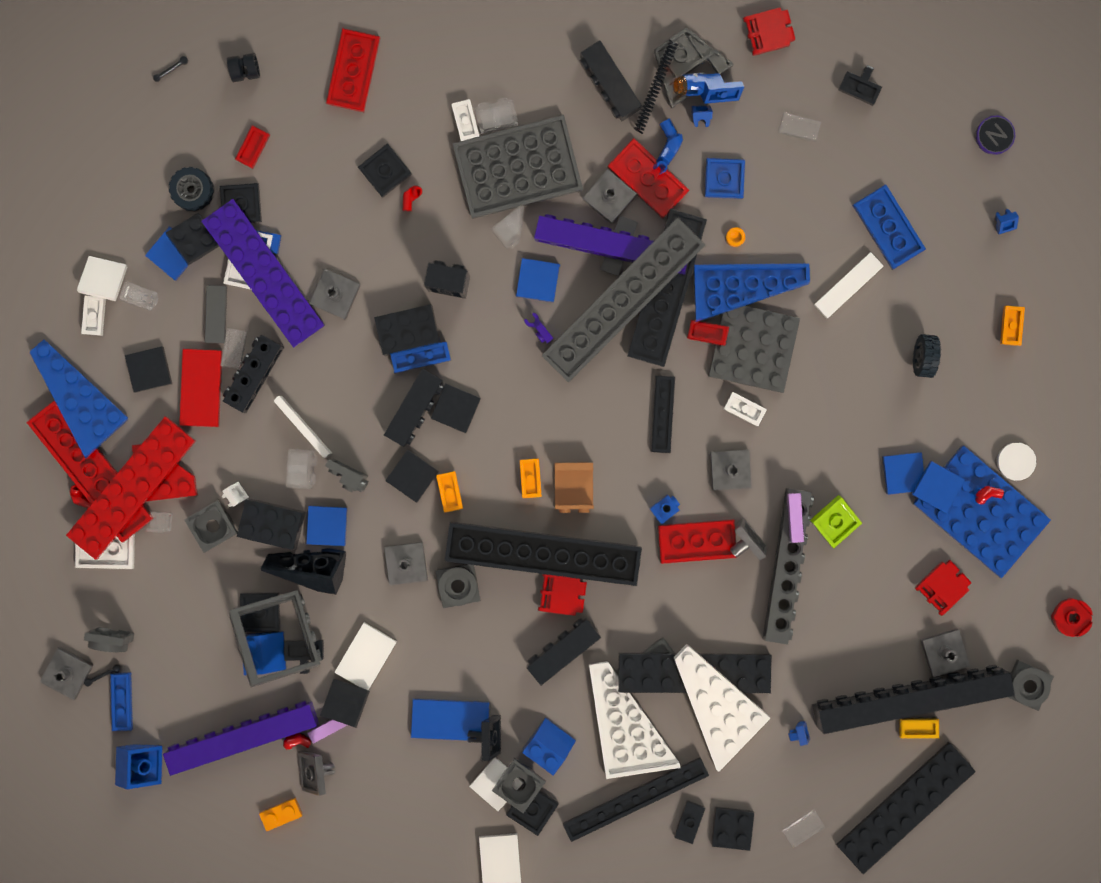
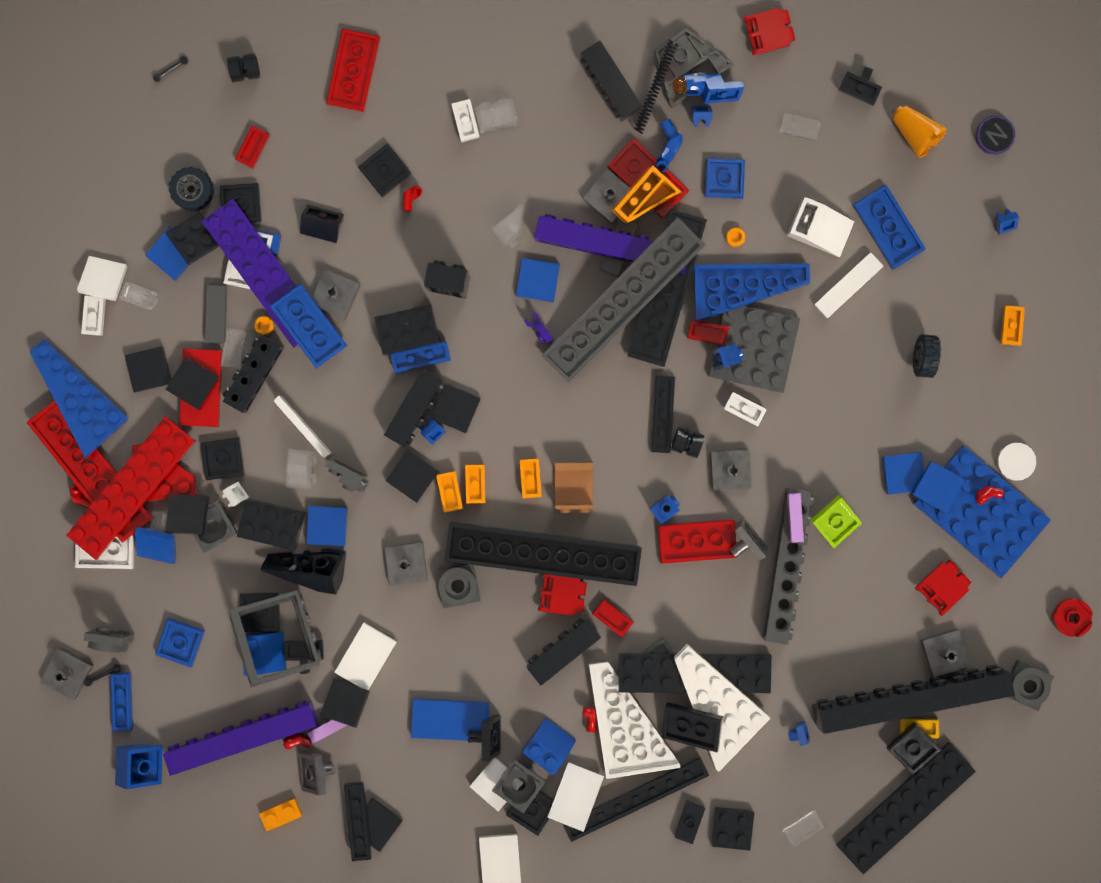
(155, 545): none -> blue tile
(179, 642): none -> blue tile
(187, 514): none -> black tile
(192, 383): none -> black tile
(222, 459): none -> black tile
(264, 325): none -> light orange tile
(308, 325): none -> blue tile
(321, 223): none -> black panel
(357, 821): none -> black tile
(381, 824): none -> black tile
(432, 431): none -> blue tile
(475, 483): none -> light orange plate
(517, 166): dark grey plate -> none
(575, 796): none -> white tile
(591, 720): none -> red arm
(612, 617): none -> red tile
(646, 193): none -> light orange wedge
(687, 442): none -> black wheel
(692, 727): none -> black tile
(727, 356): none -> blue slope
(820, 227): none -> white slope
(913, 748): none -> black tile
(918, 130): none -> light orange cone

